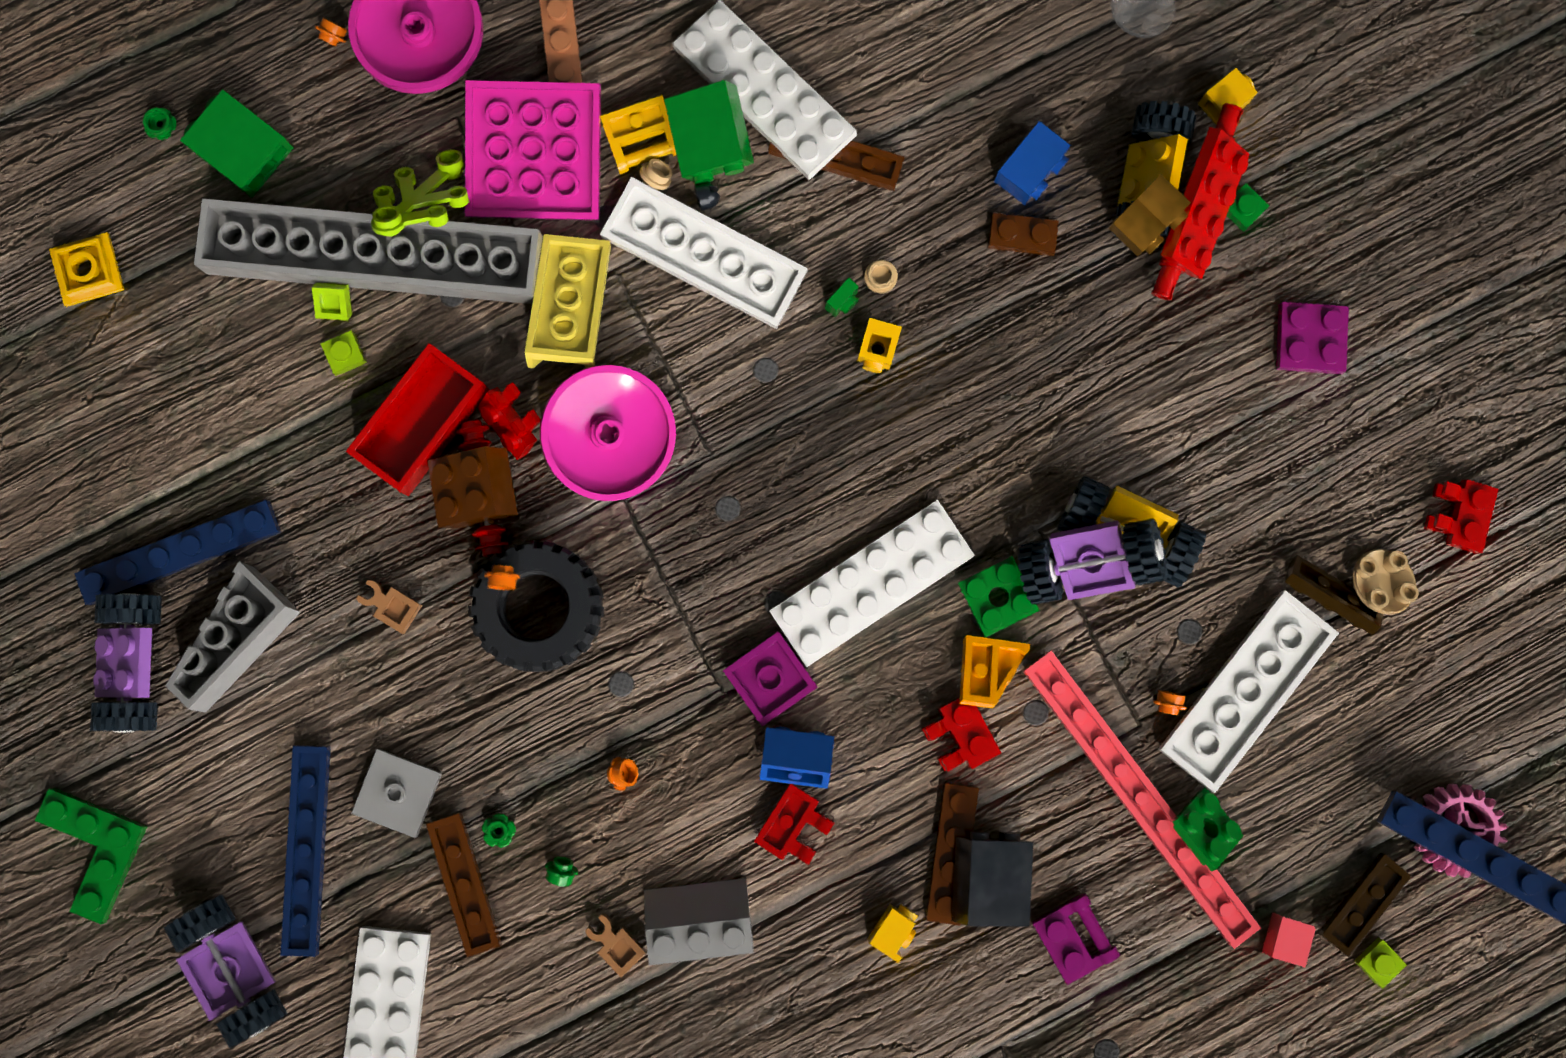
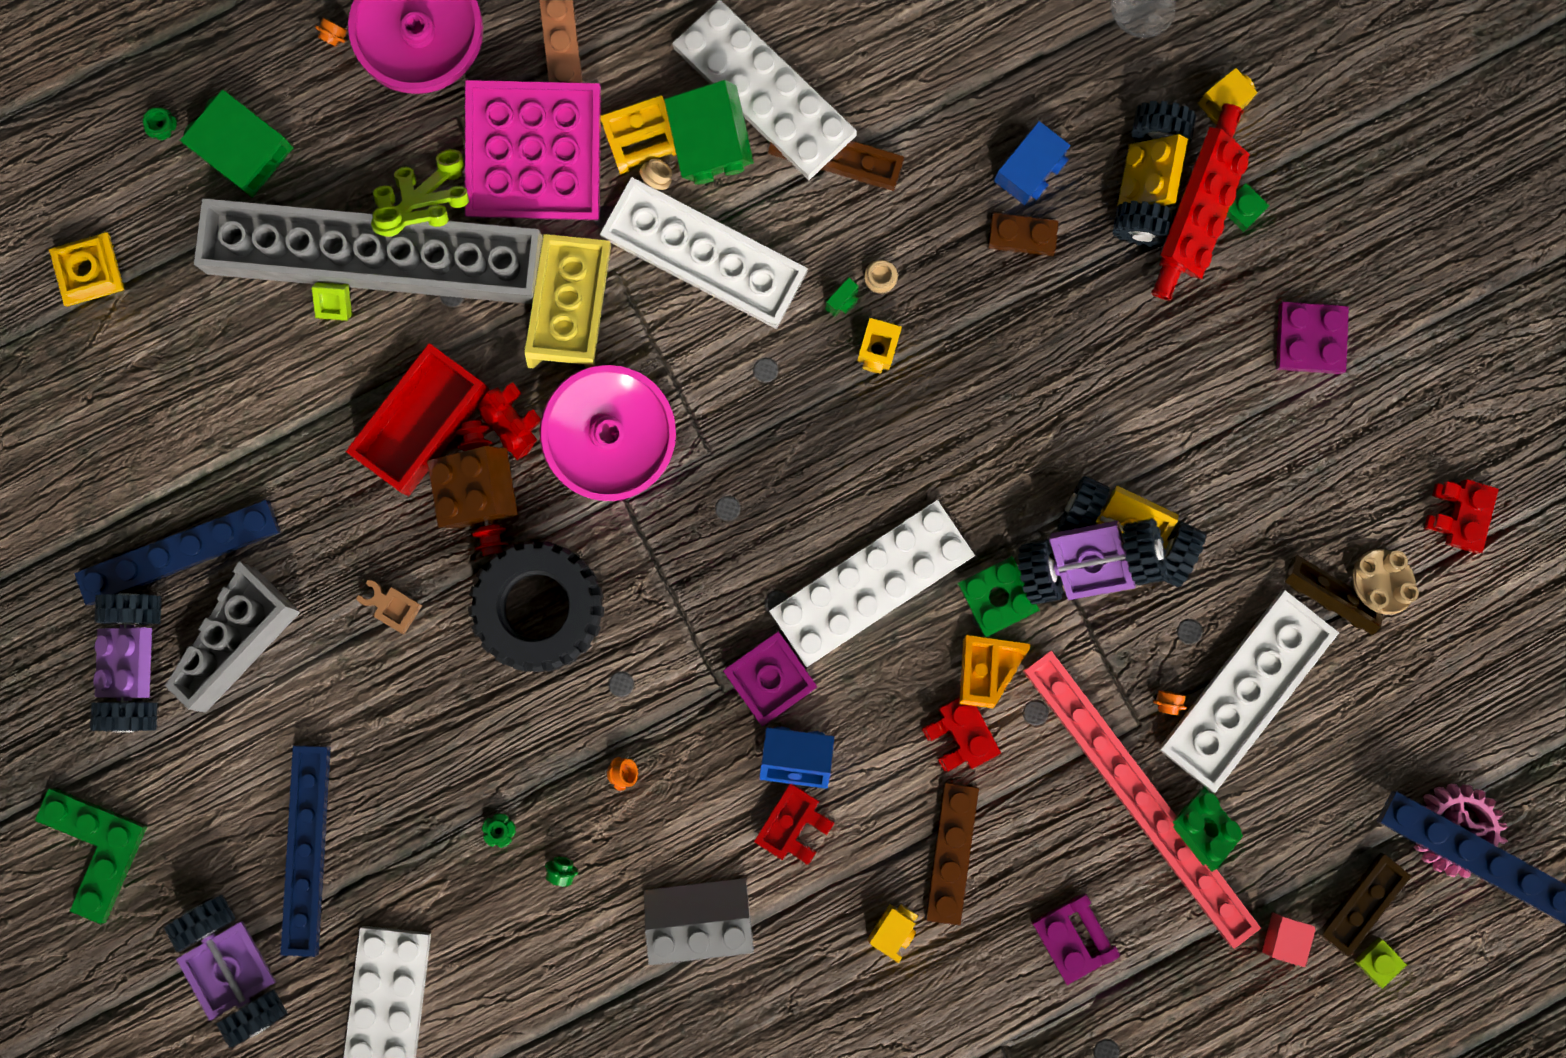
(343, 353): lime plate -> none
(396, 793): light grey plate -> none
(464, 884): reddish brown plate -> none
(502, 578): orange plate -> none
(620, 949): medium nougat plate -> none
(706, 195): black hinge -> none
(992, 880): black brick -> none
(1150, 215): pearl gold brick -> none

